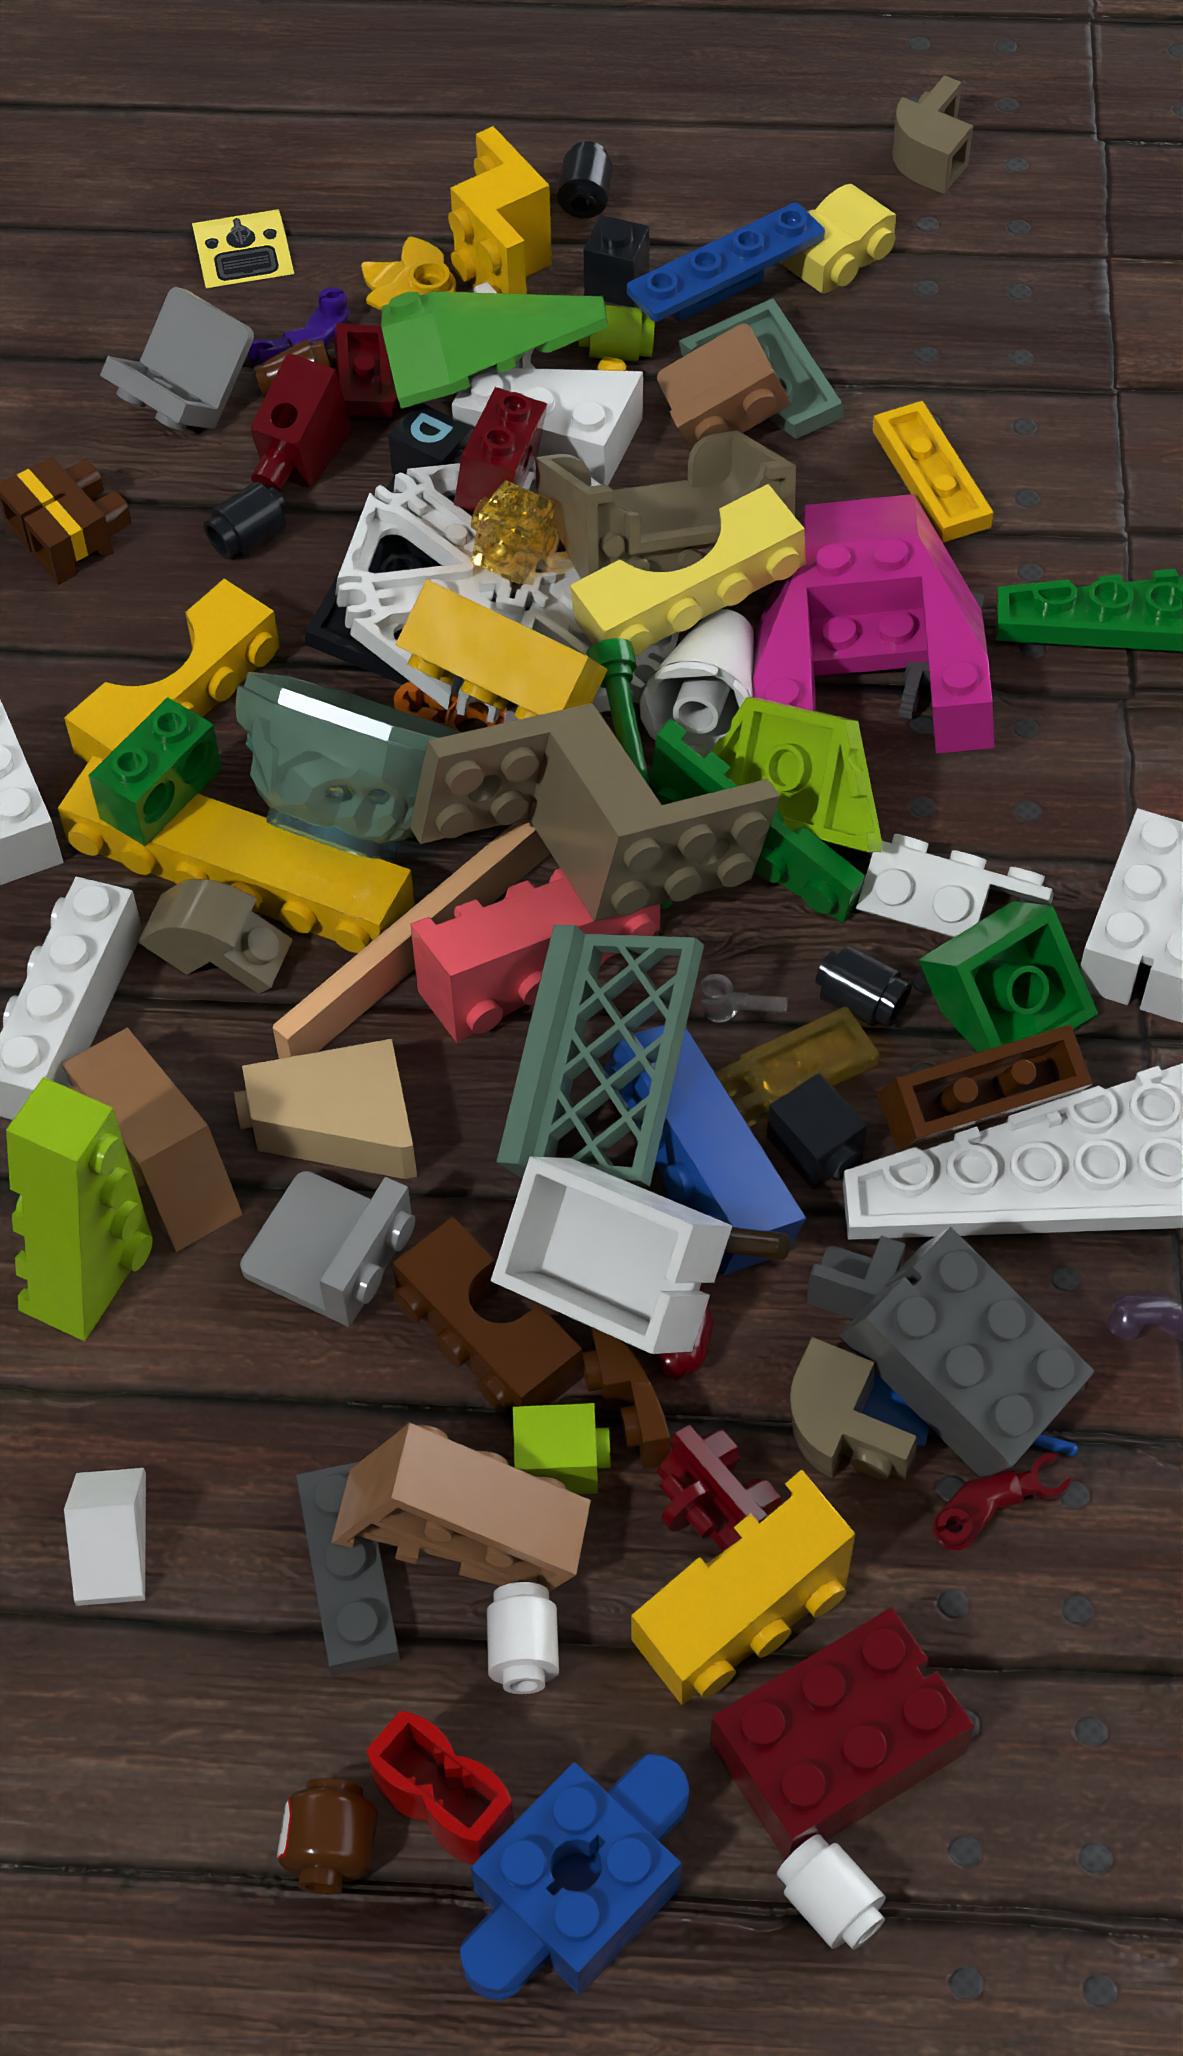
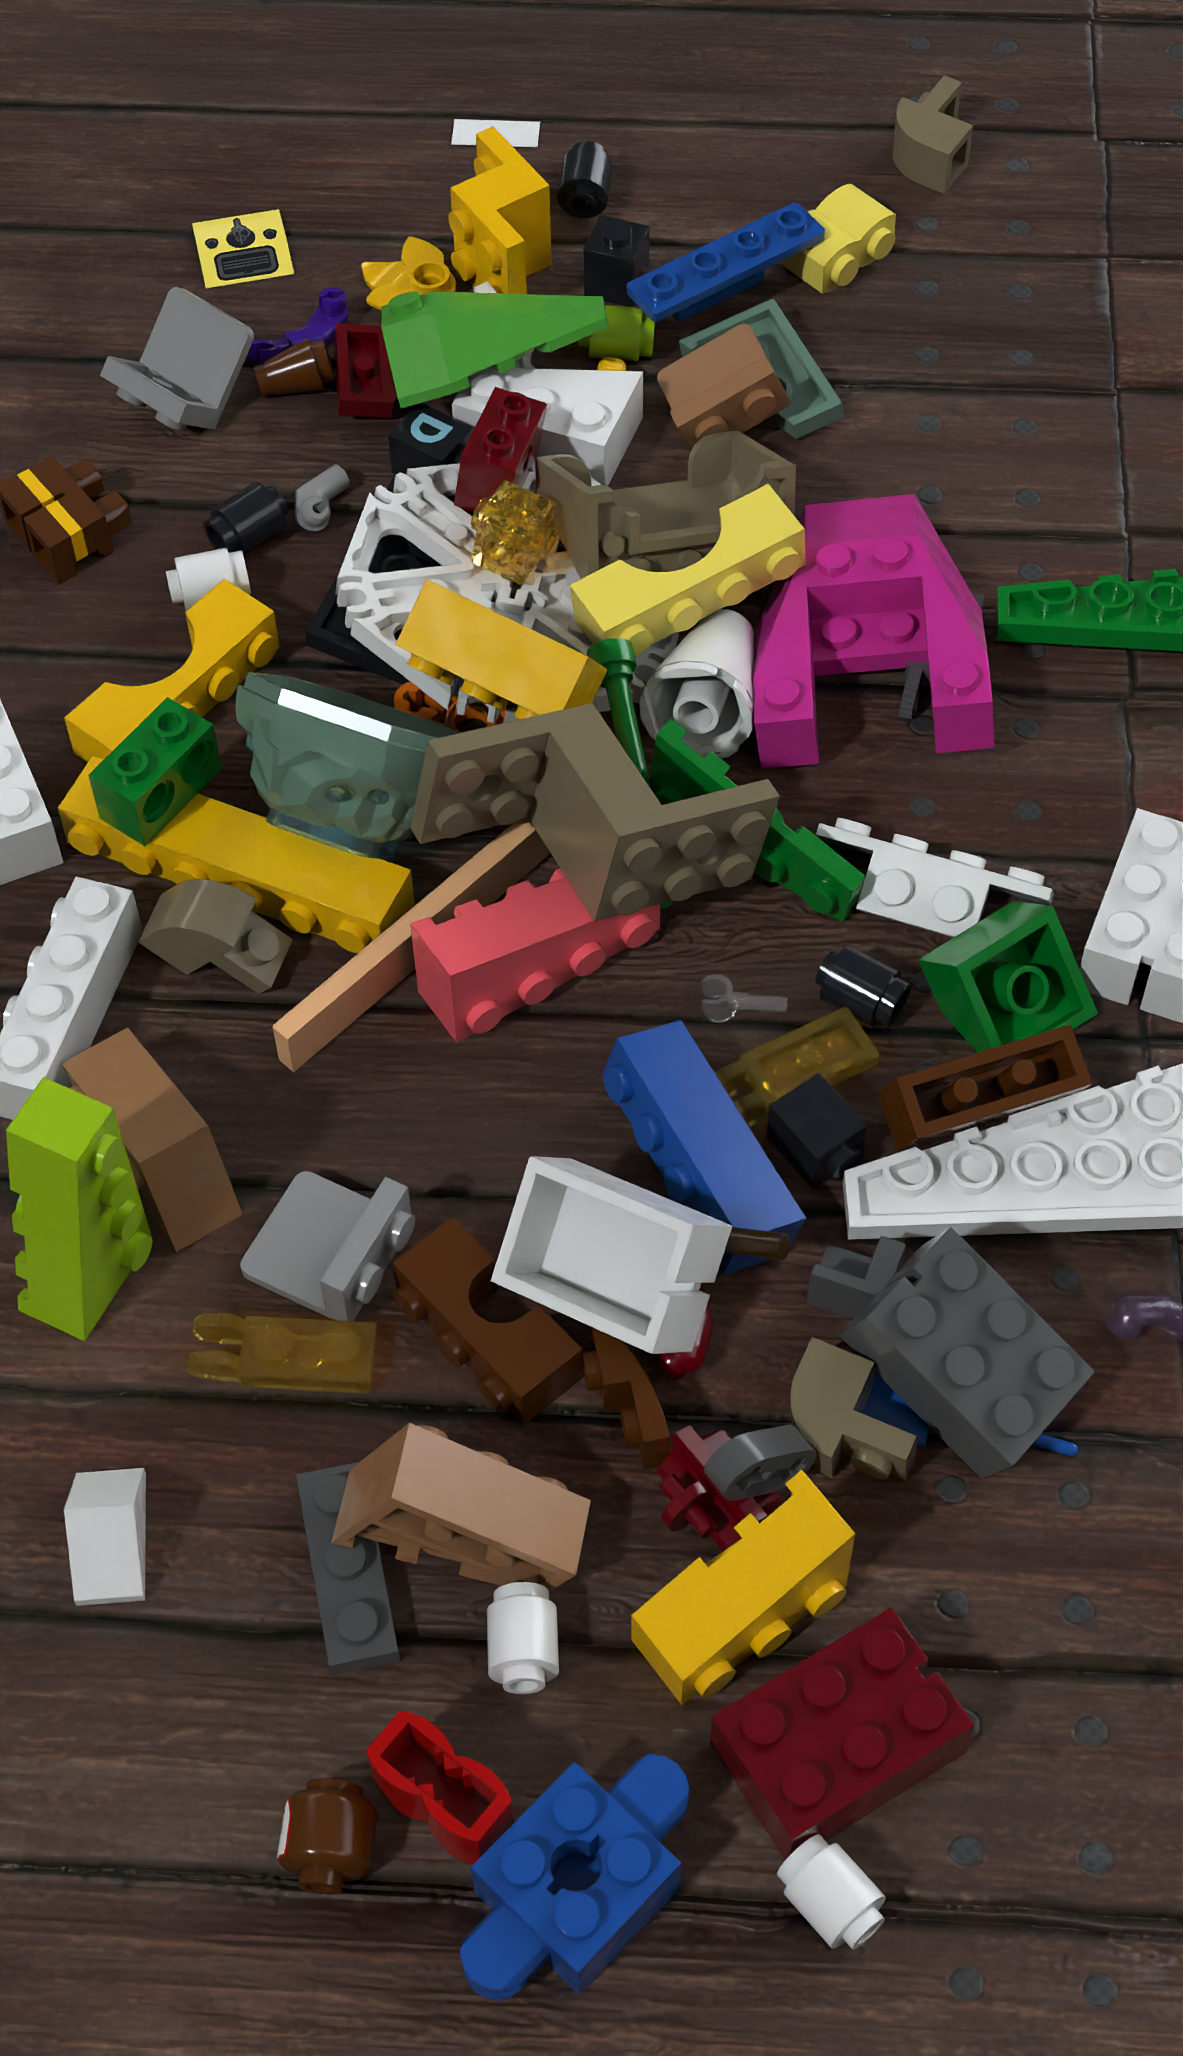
(202, 572): none -> white brick
(287, 1352): none -> clear yellow hinge
(299, 424): dark red torso -> none
(313, 498): none -> light grey arm
(331, 1109): tan slope -> none
(515, 132): none -> white sticker
(555, 1038): sand green fence -> none
(561, 1444): lime brick -> none
(759, 1462): none -> dark grey beam
(813, 765): lime wing -> none
(932, 471): yellow plate -> none
(981, 1497): dark red arm -> none

